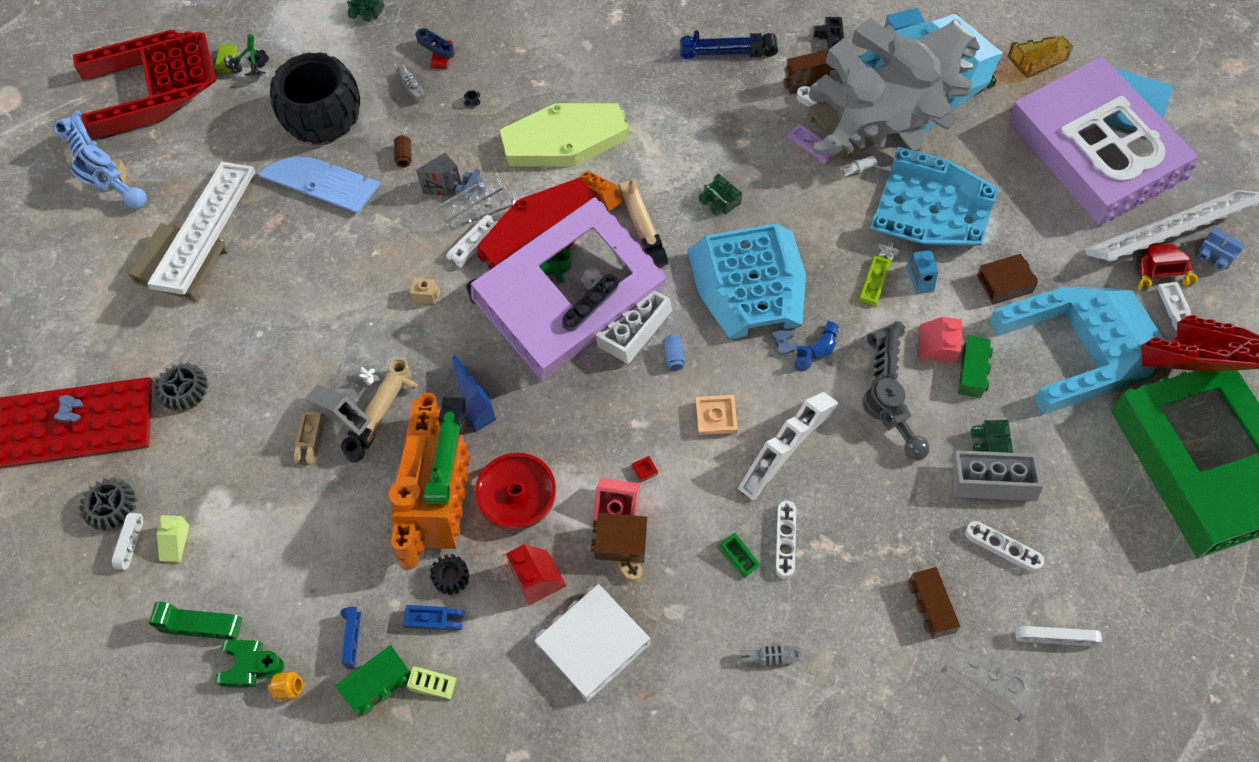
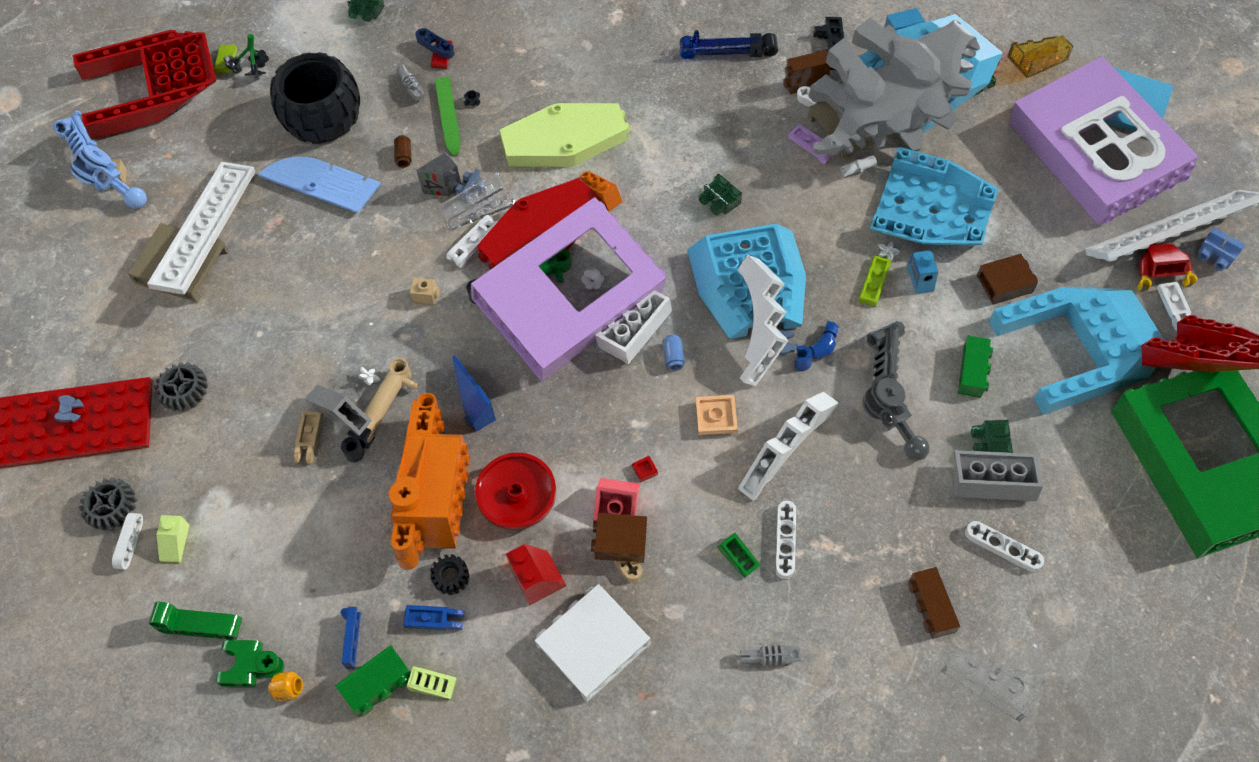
(448, 115): none -> bright green piece
(451, 424): green piece -> none
(590, 302): black beam -> none
(649, 239): tan piece -> none
(766, 338): none -> white arch
(940, 339): coral slope -> none
(1058, 636): white beam -> none

